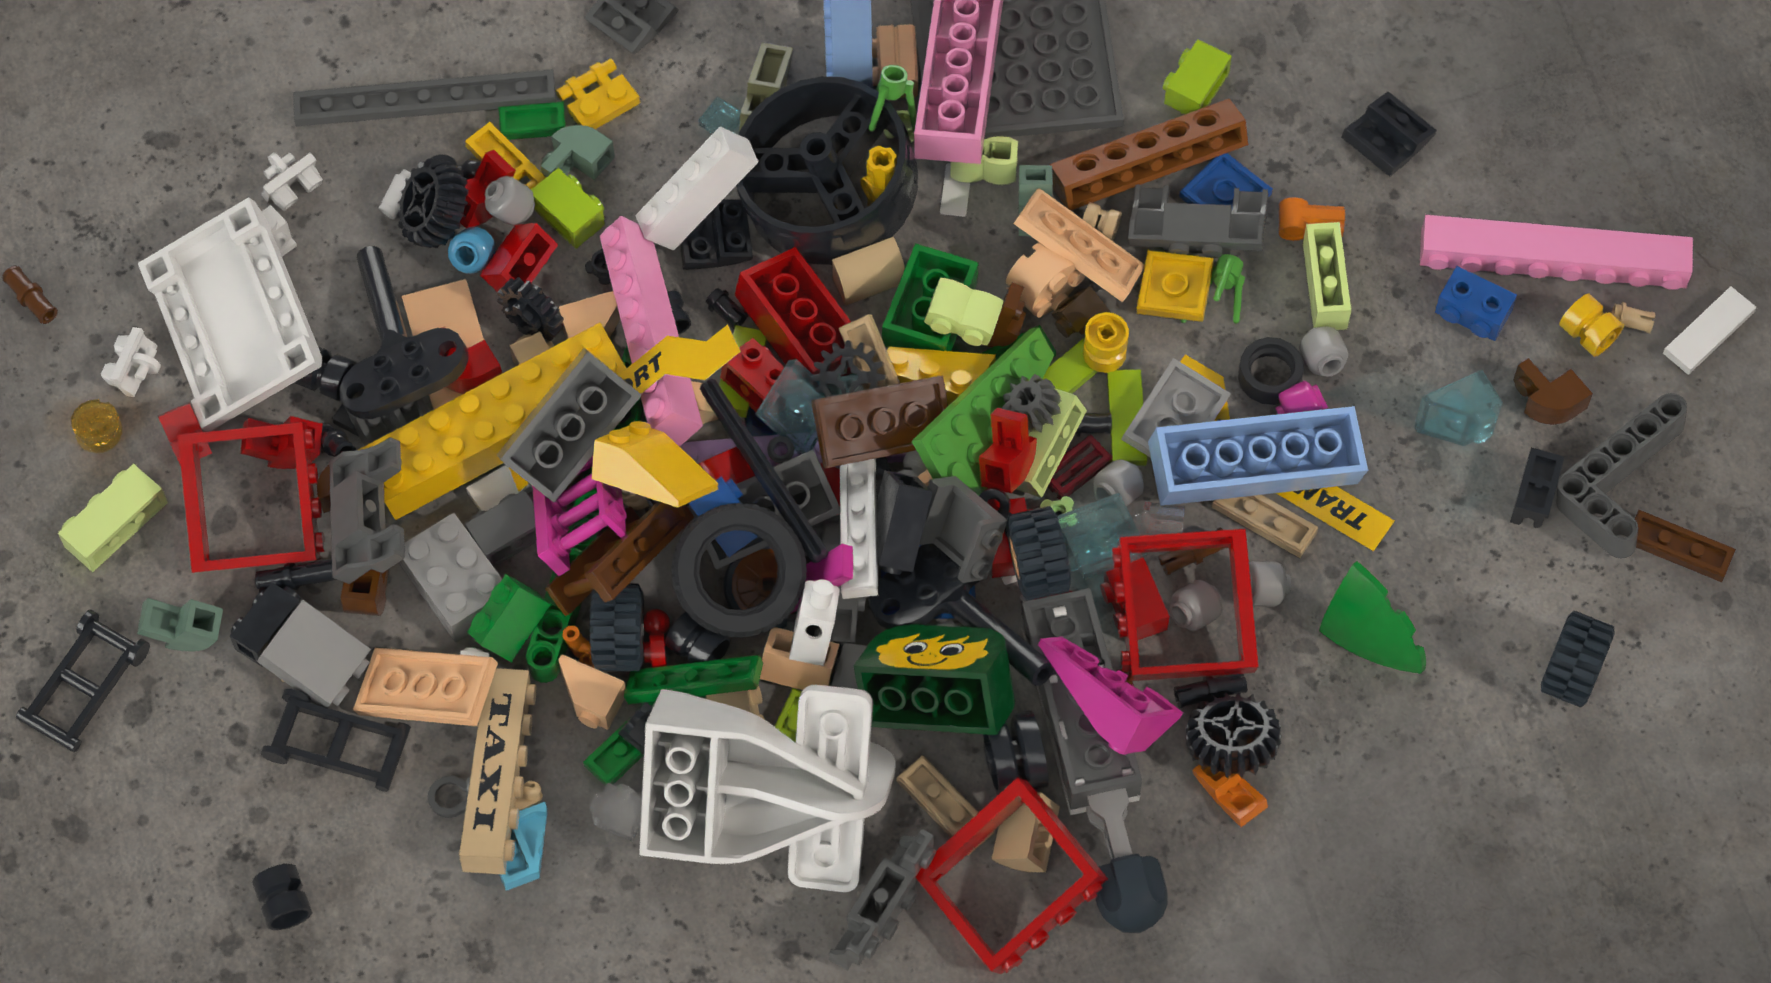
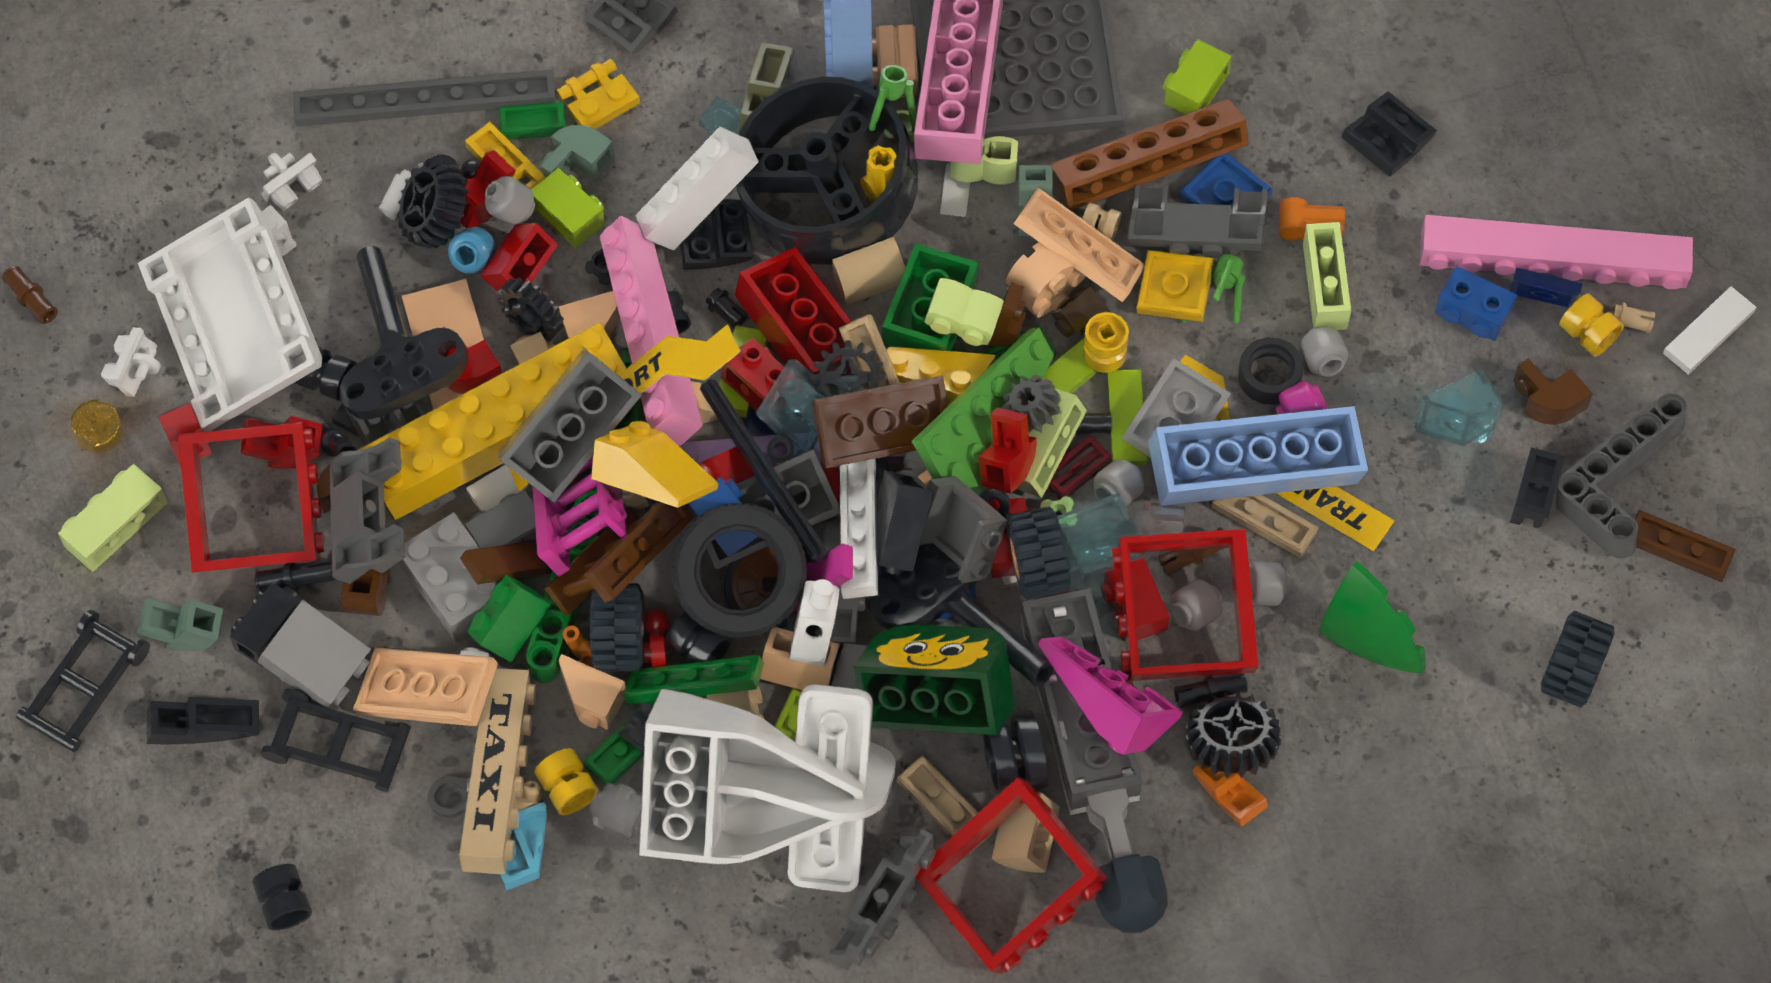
(201, 720): none -> black slope
(513, 559): none -> reddish brown tile
(568, 785): none -> yellow wheel
(1545, 288): none -> clear blue plate

